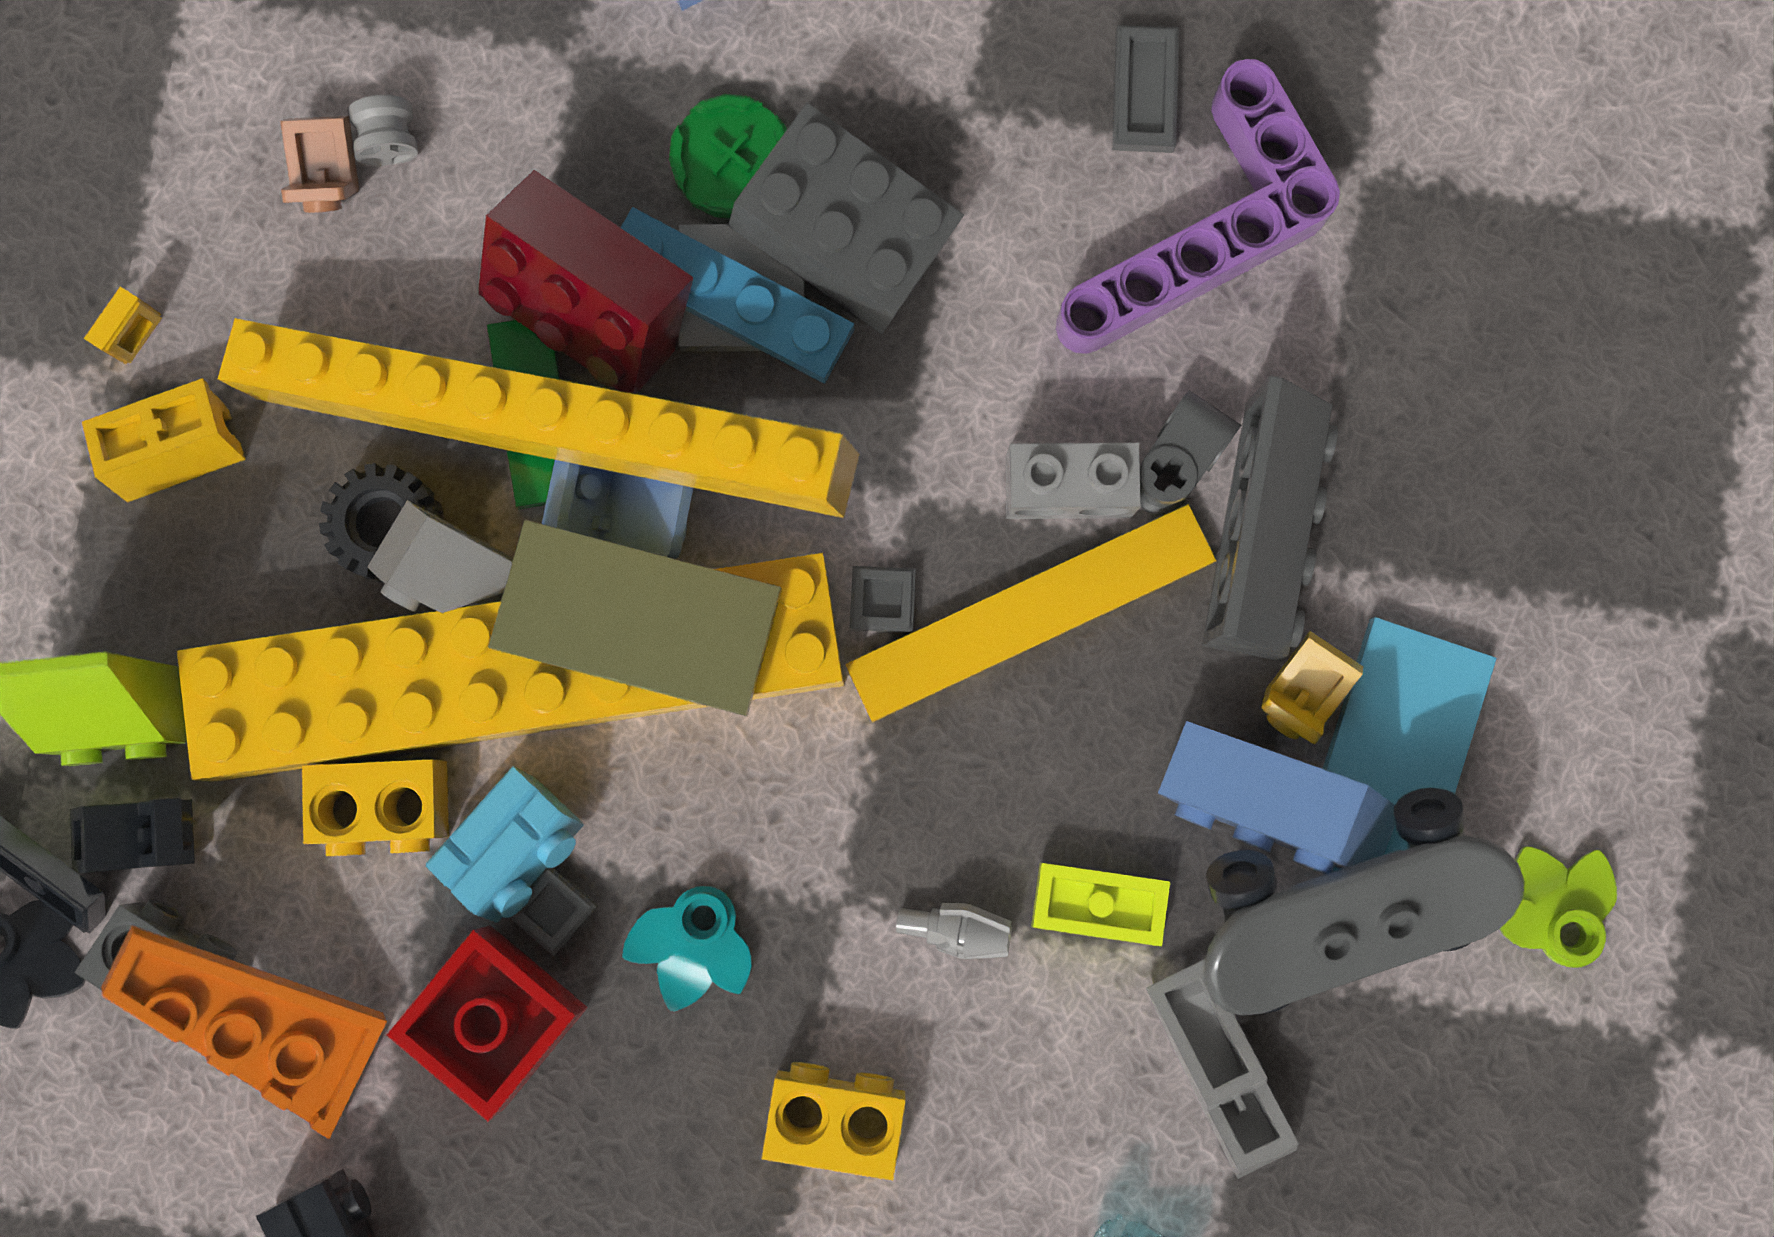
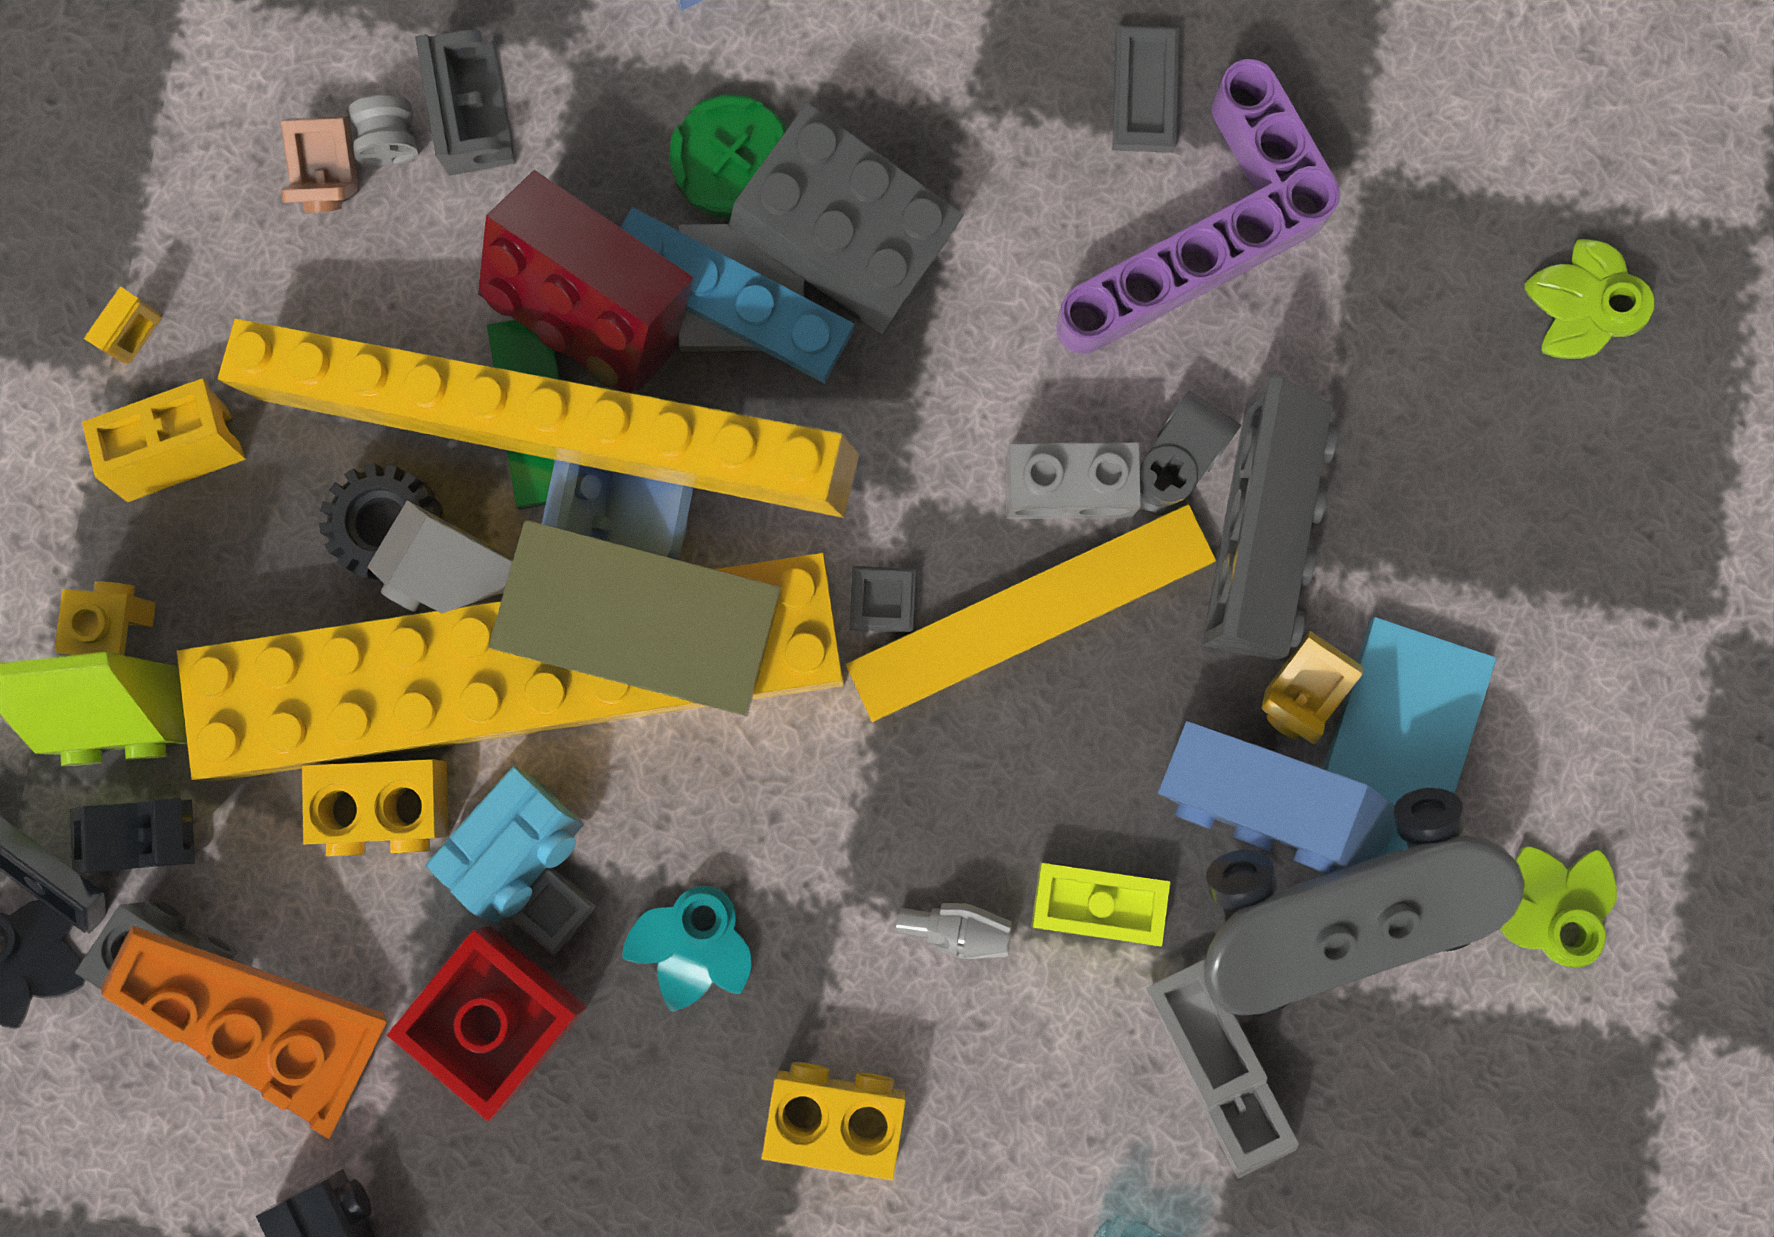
(100, 618): none -> yellow bracket
(465, 101): none -> dark grey hinge
(1580, 300): none -> lime plate

